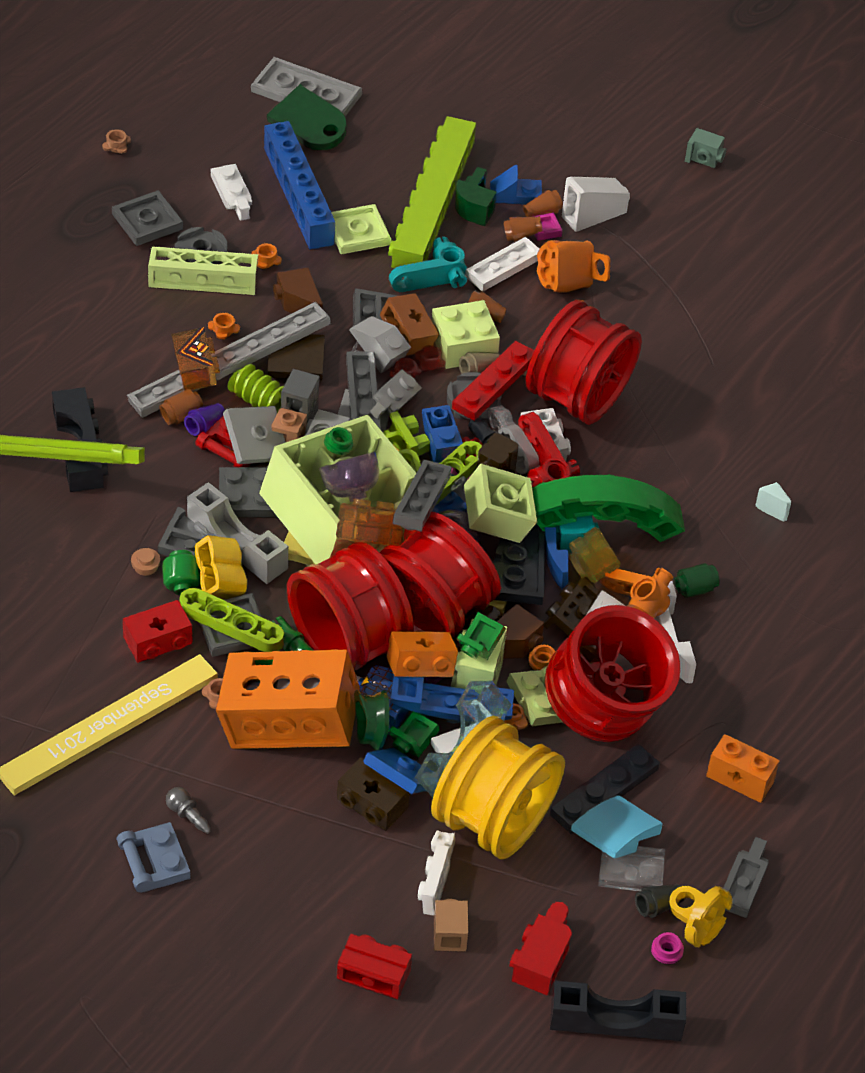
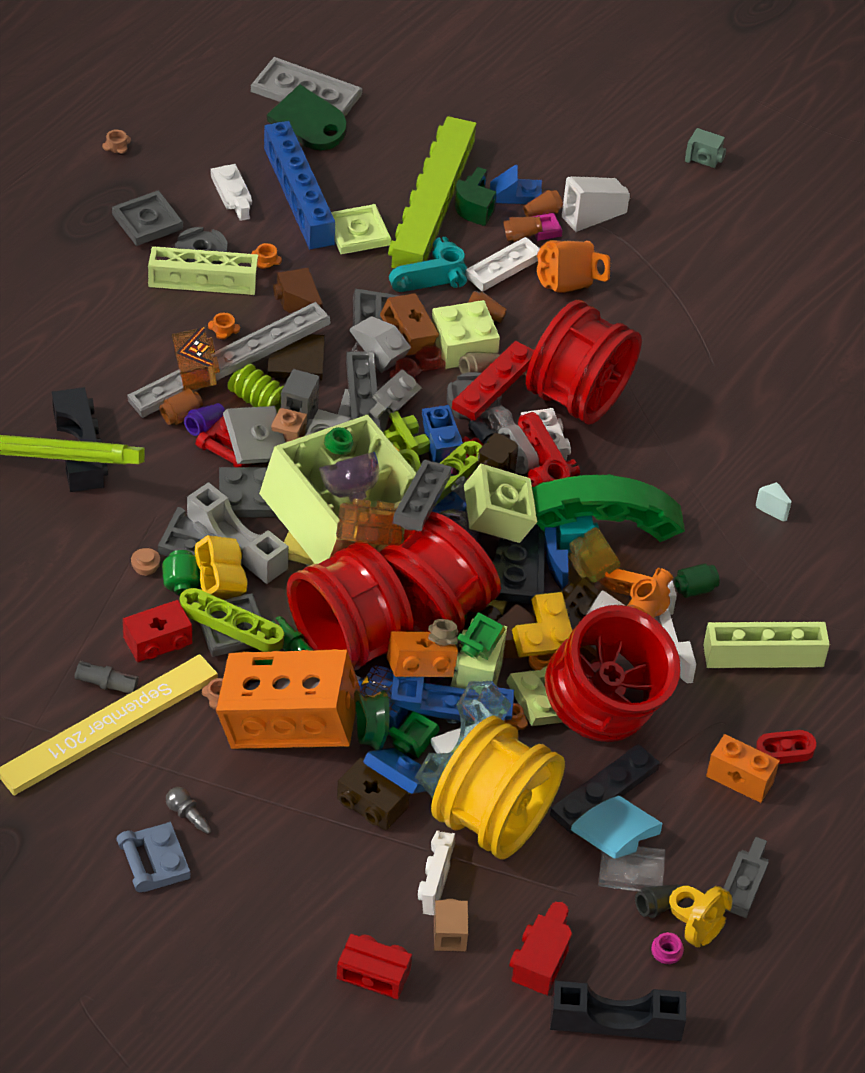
(106, 677): none -> dark grey pin
(443, 632): none -> dark tan plate
(550, 630): none -> yellow plate
(765, 644): none -> yellowish green brick
(785, 744): none -> red plate

